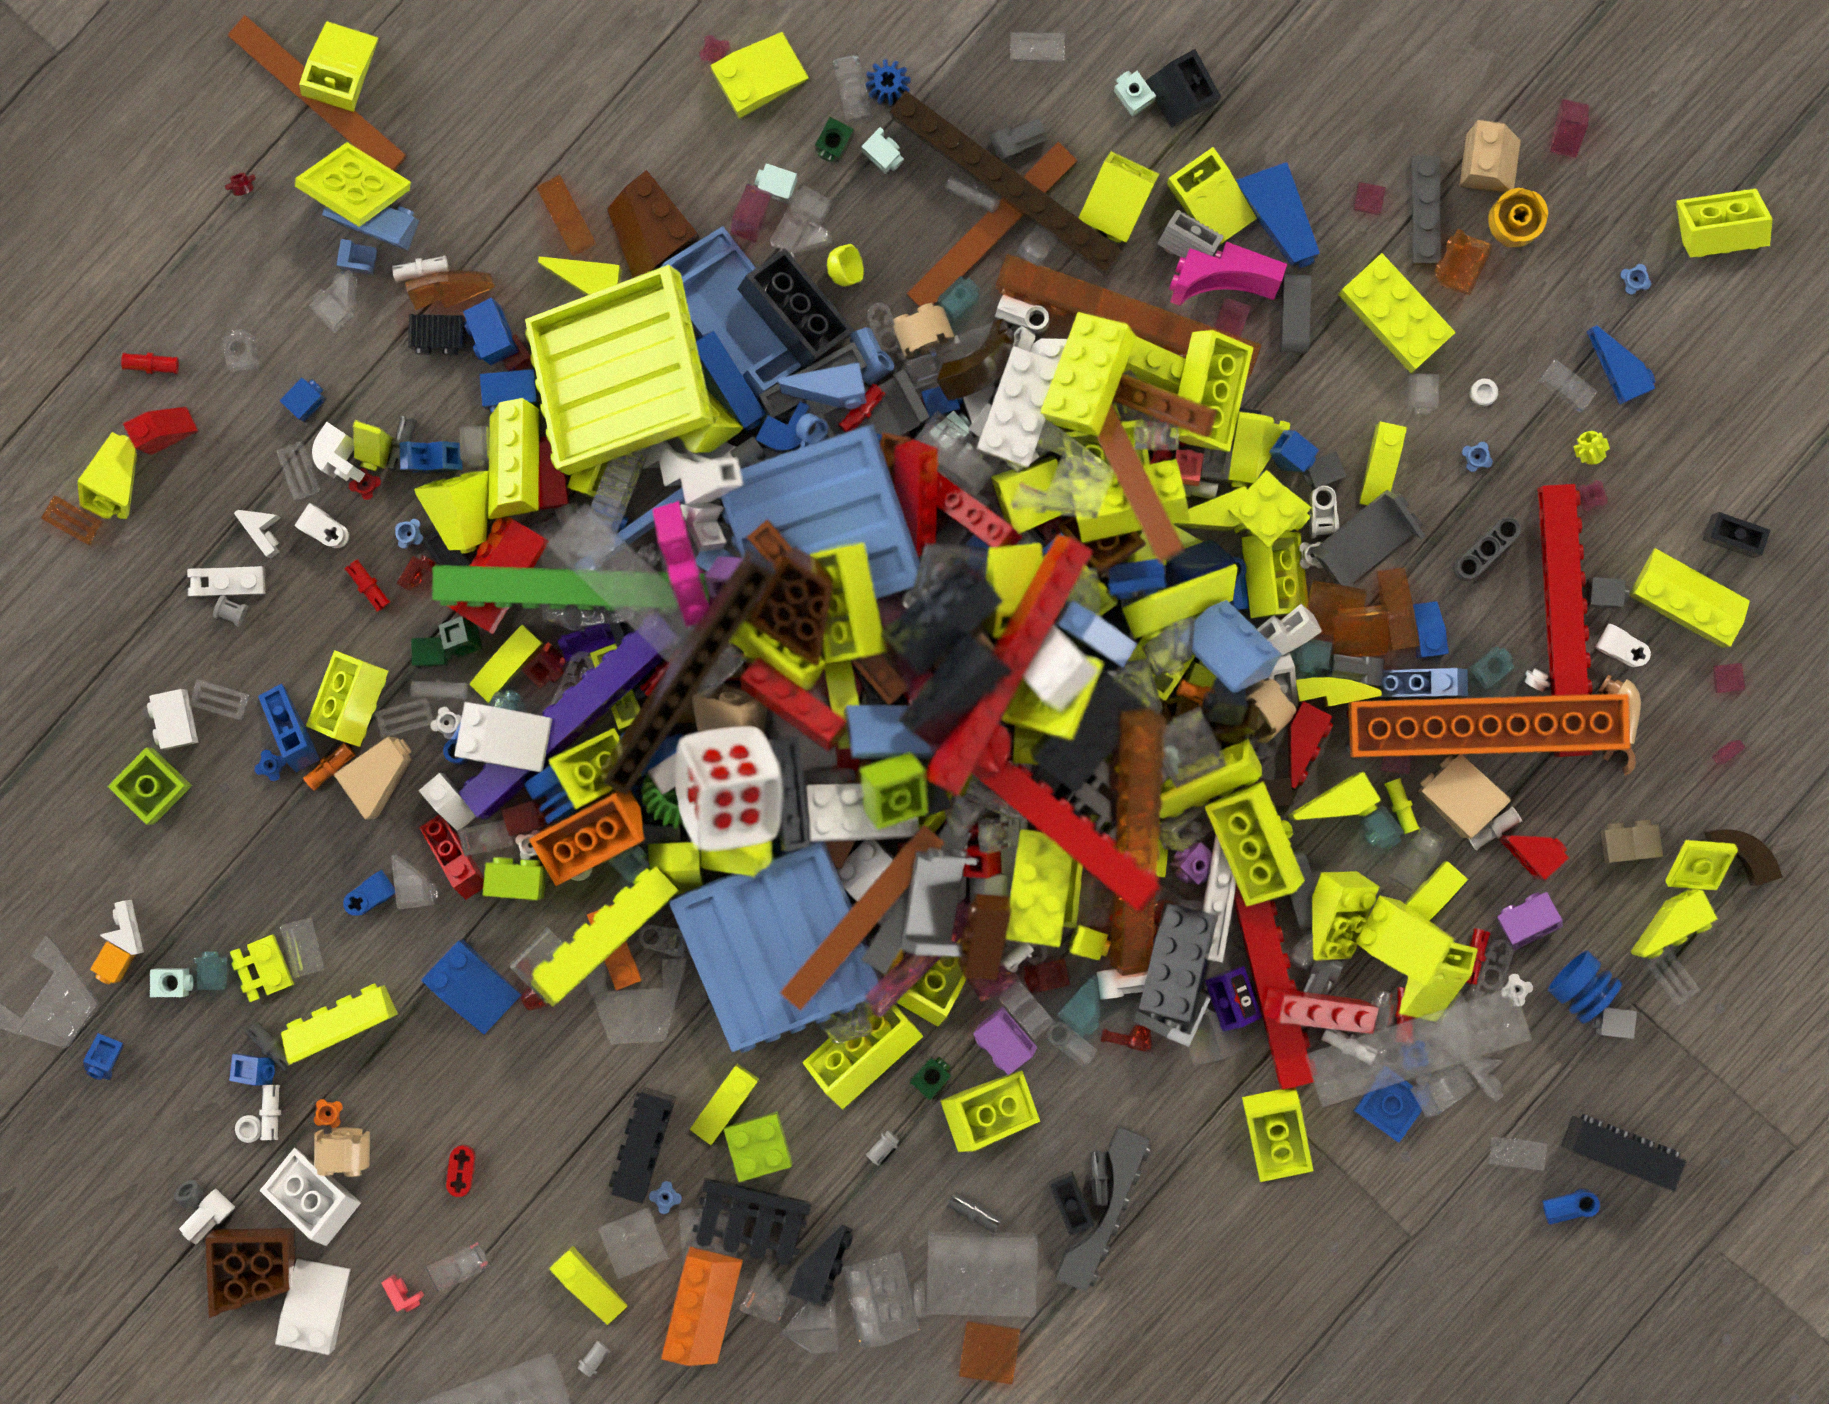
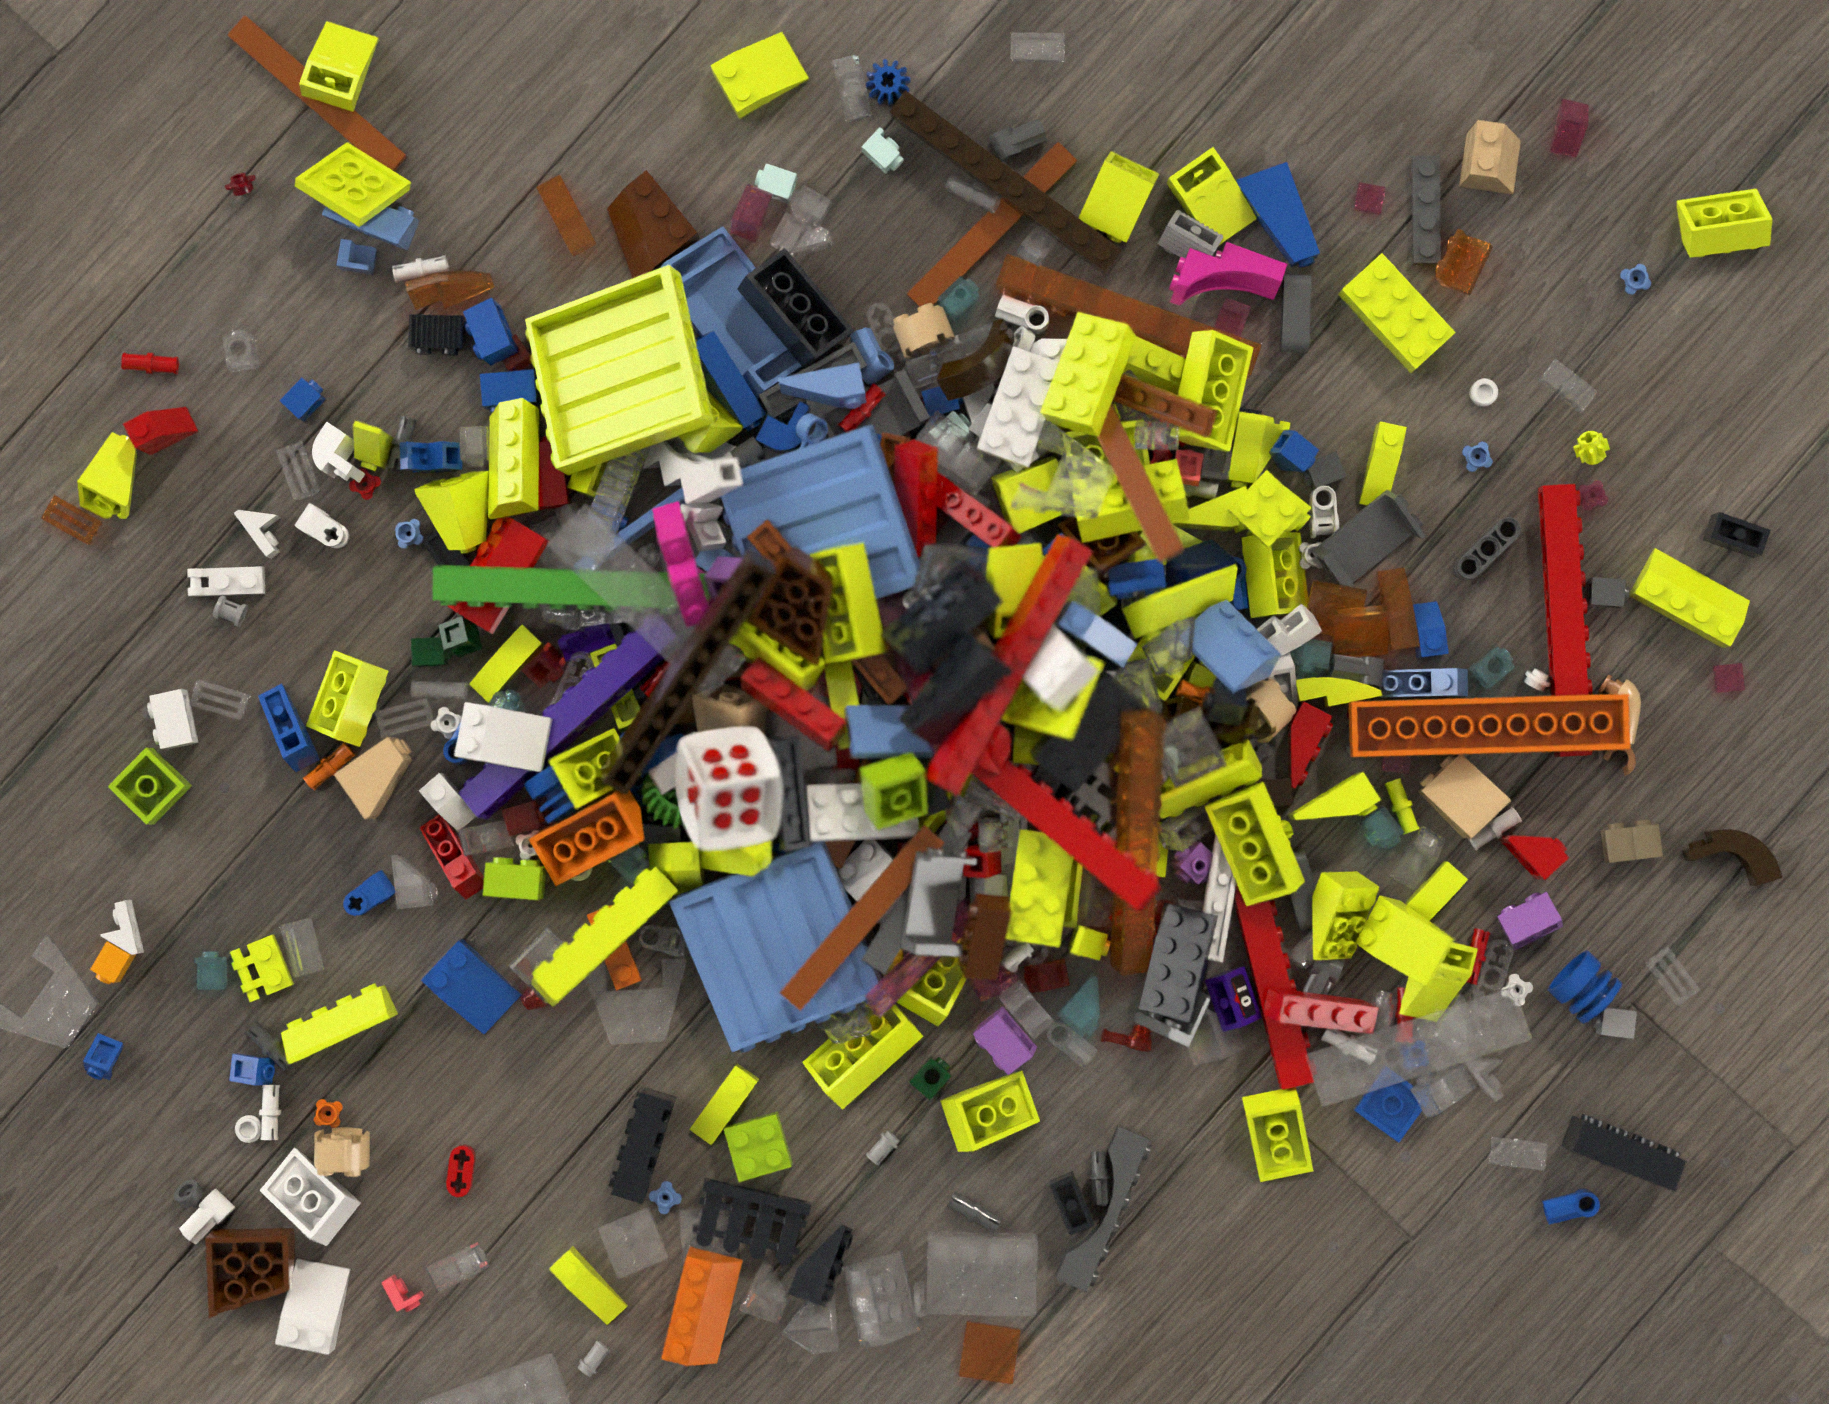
(159, 985): light aqua brick -> none
(266, 758): blue plate -> none
(337, 302): clear slope -> none
(367, 585): red pin -> none
(412, 574): clear red bracket -> none
(583, 275): neon yellow slope -> none
(710, 43): clear pink plate -> none
(836, 129): dark green brick -> none
(845, 265): neon yellow hair -> none
(1045, 529): red plate -> none
(1114, 985): white piece -> none
(1134, 101): light aqua brick -> none
(1183, 88): black slope -> none
(1423, 393): clear brick -> none
(1518, 202): yellow brick -> none
(1619, 644): white piece -> none
(1624, 370): blue slope -> none
(1674, 921): neon yellow slope -> none
(1701, 865): neon yellow tile -> none
(1728, 751): clear pink tile -> none

